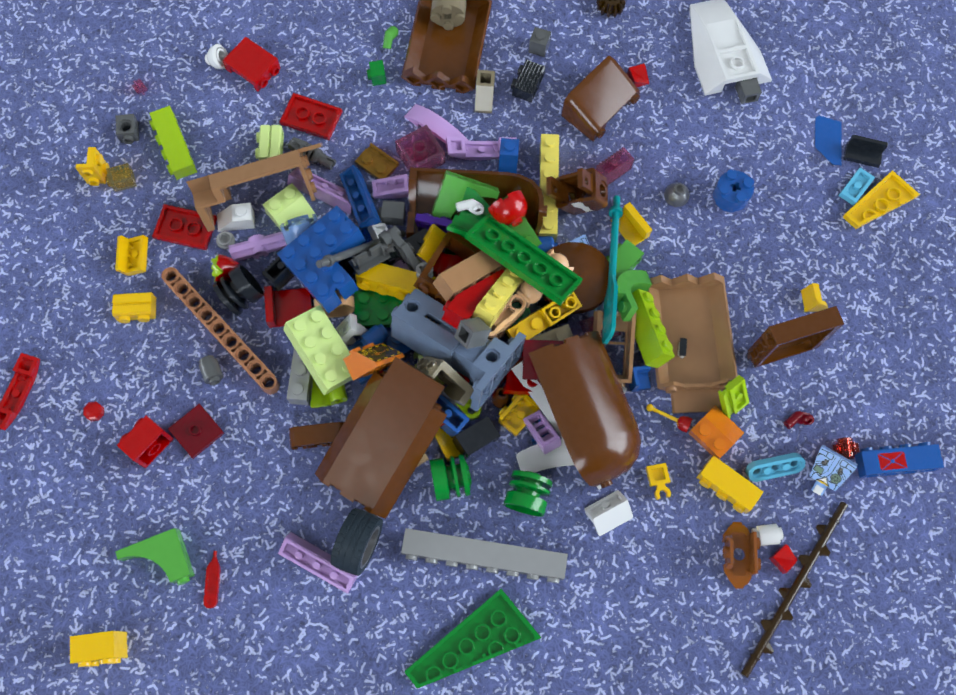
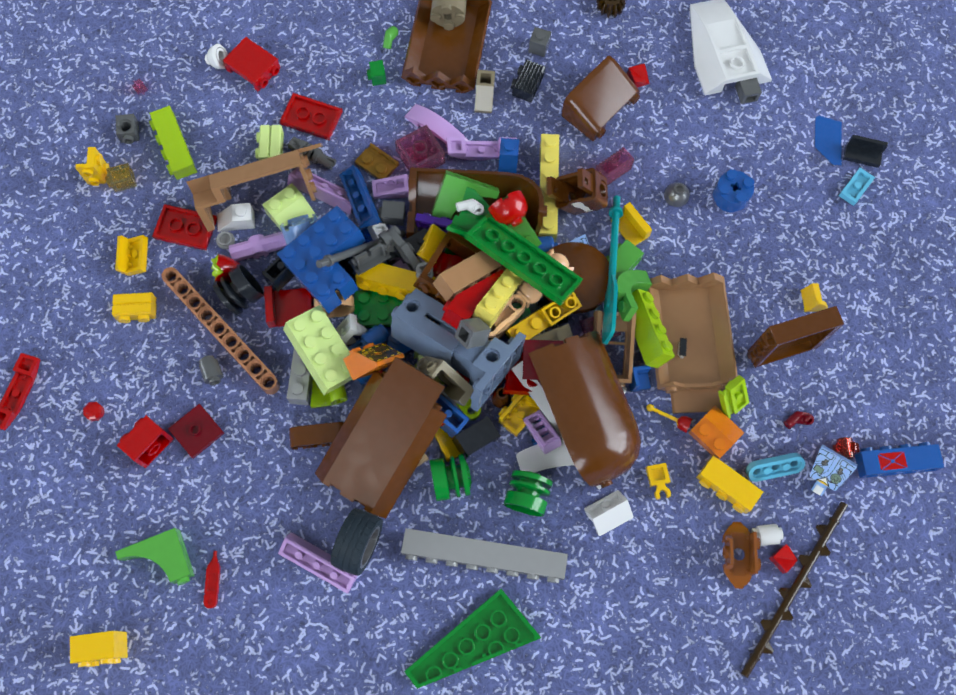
(883, 198): yellow wing -> none

